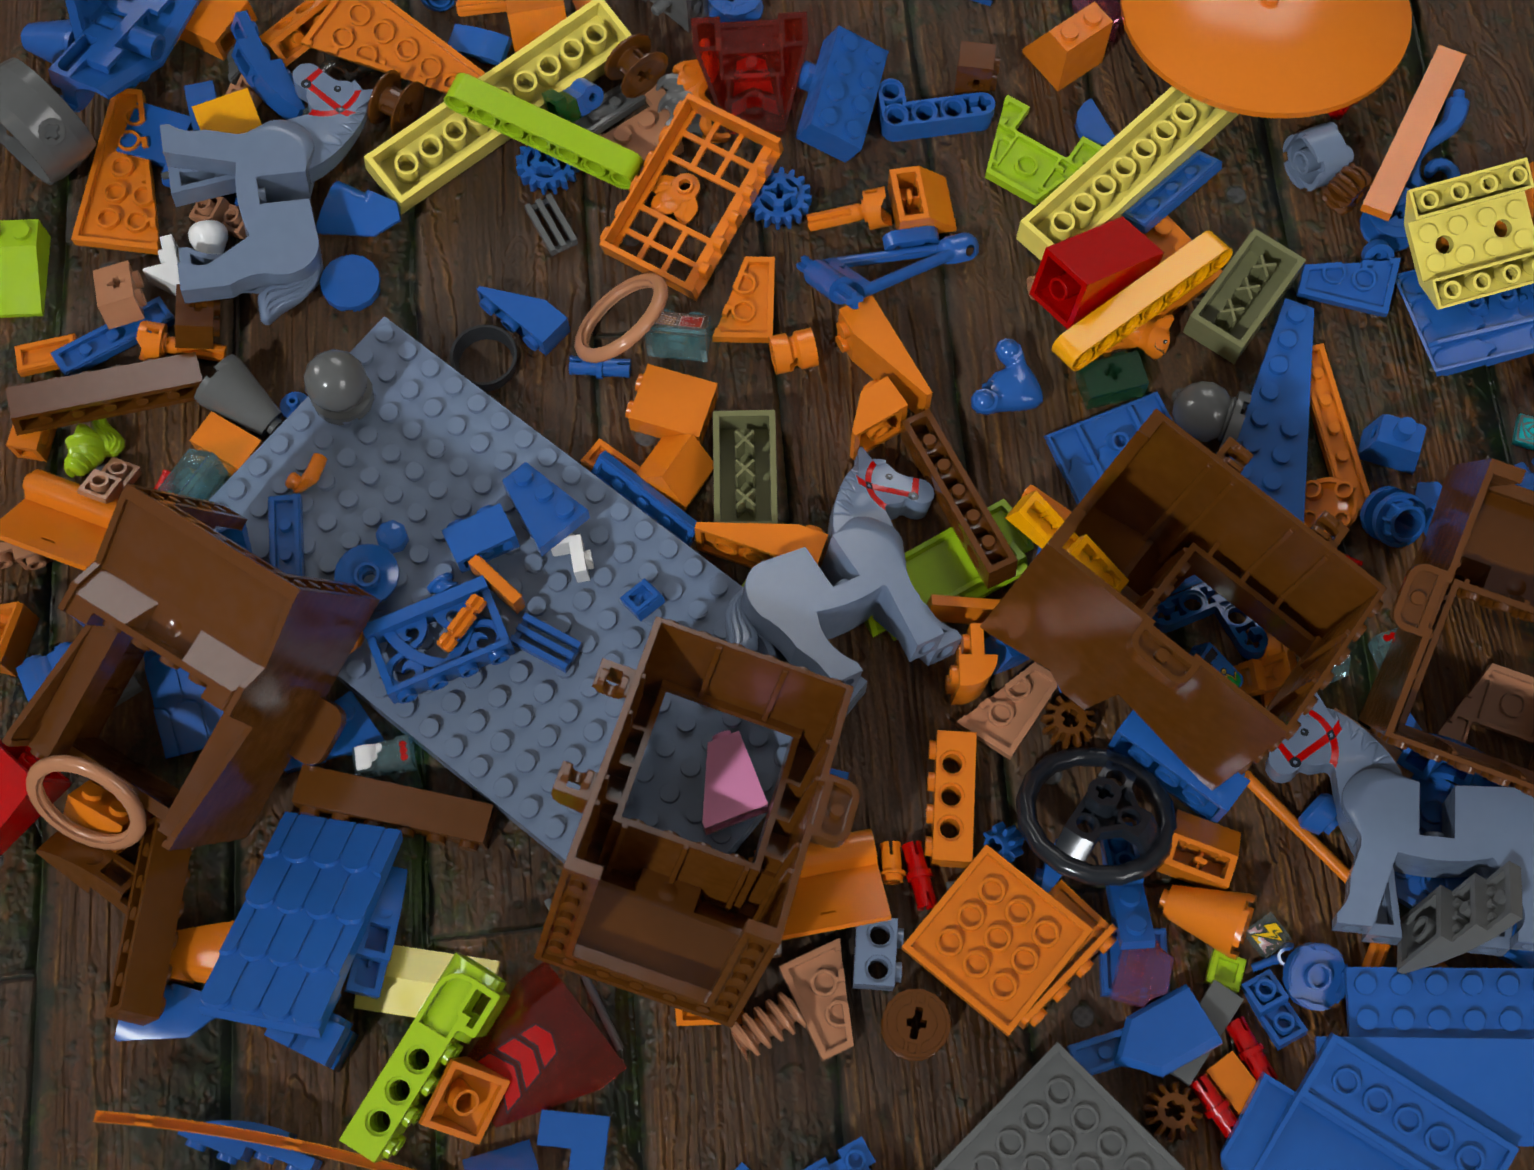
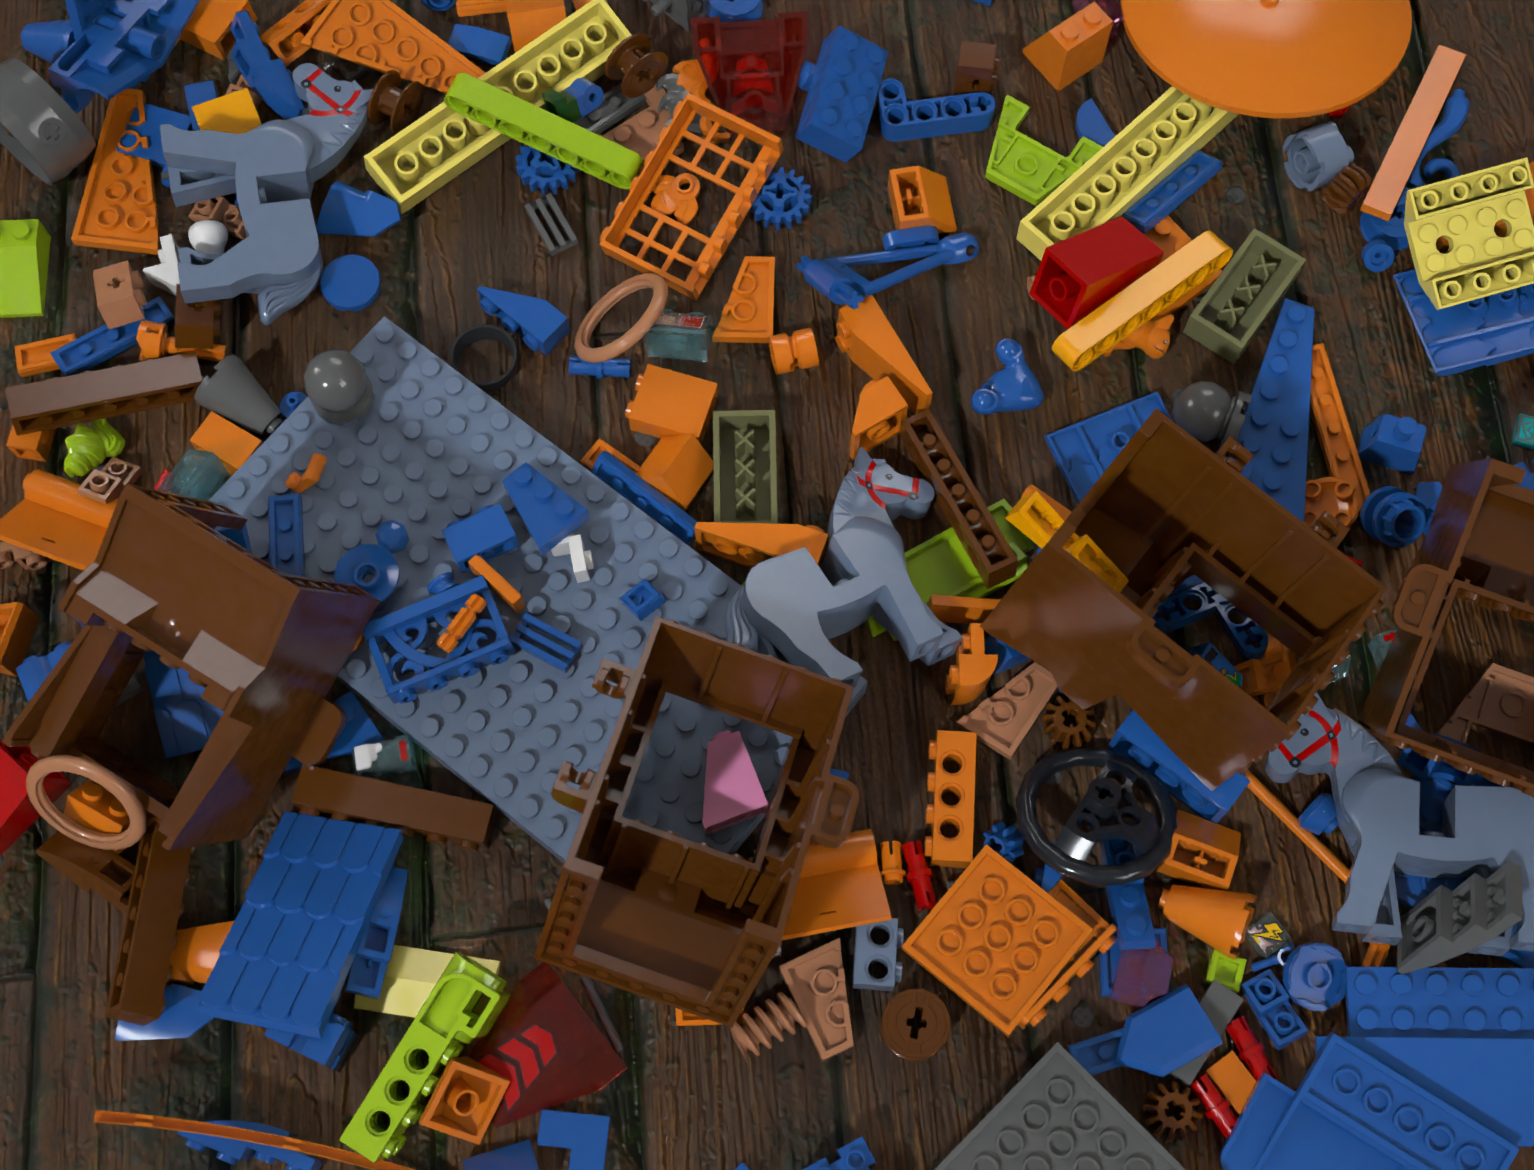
(869, 209): orange piece -> none
(1112, 380): clear green brick -> none
(1354, 286): blue wing -> none

